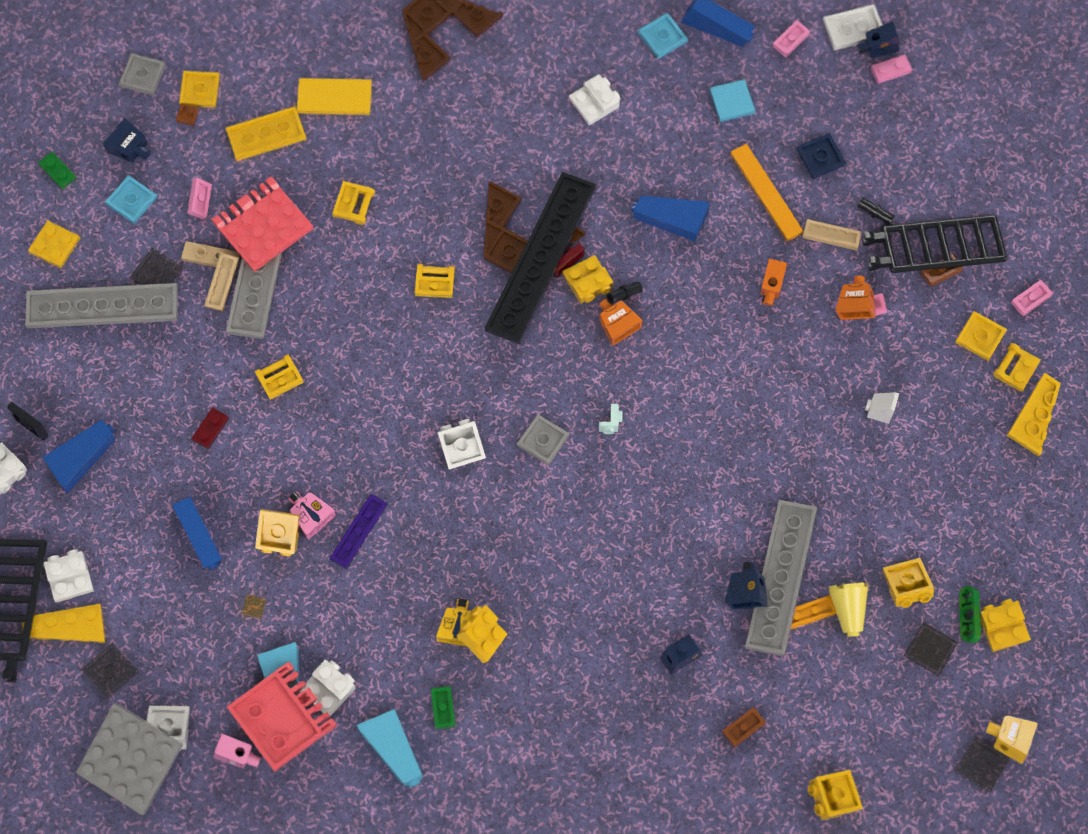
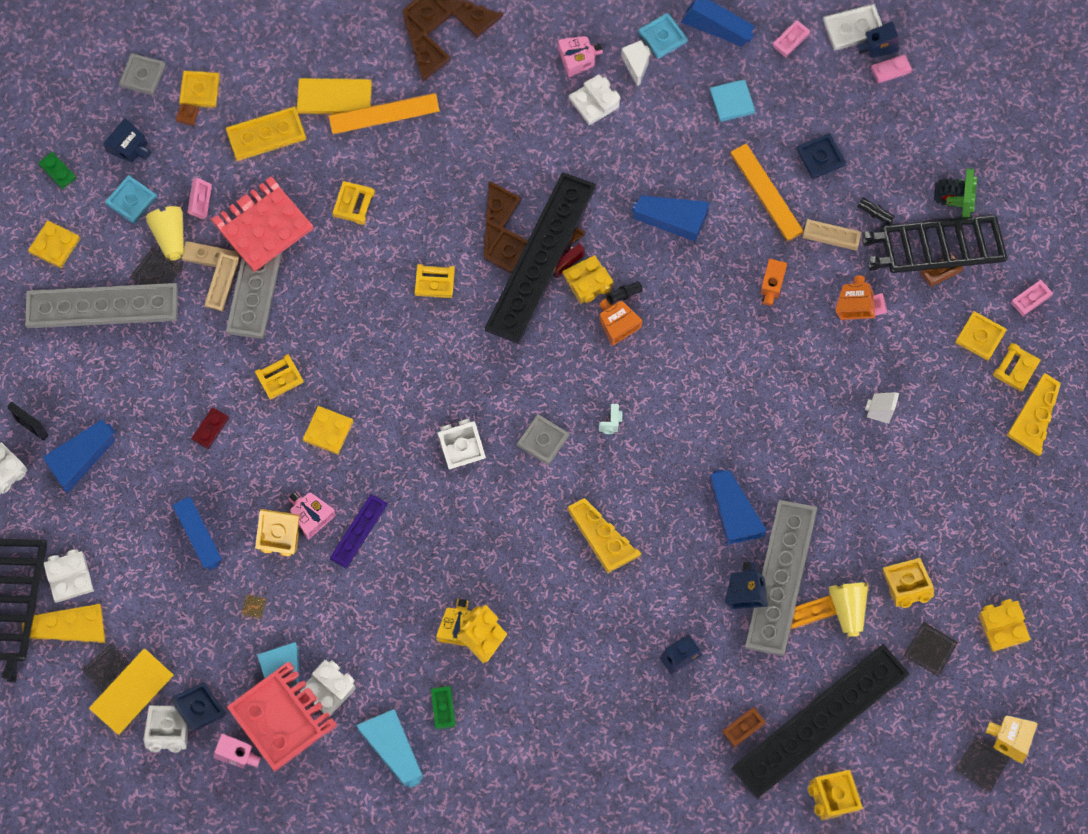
(129, 758): light grey plate -> none
(131, 691): none -> yellow tile
(168, 230): none -> light yellow cone
(197, 707): none -> dark blue plate
(328, 430): none -> yellow plate
(383, 113): none -> light orange tile
(578, 54): none -> bright pink torso
(602, 537): none -> yellow wing
(636, 59): none -> white slope
(734, 510): none -> blue slope
(820, 721): none -> black plate
(957, 192): none -> plate
(964, 607): green beam -> none

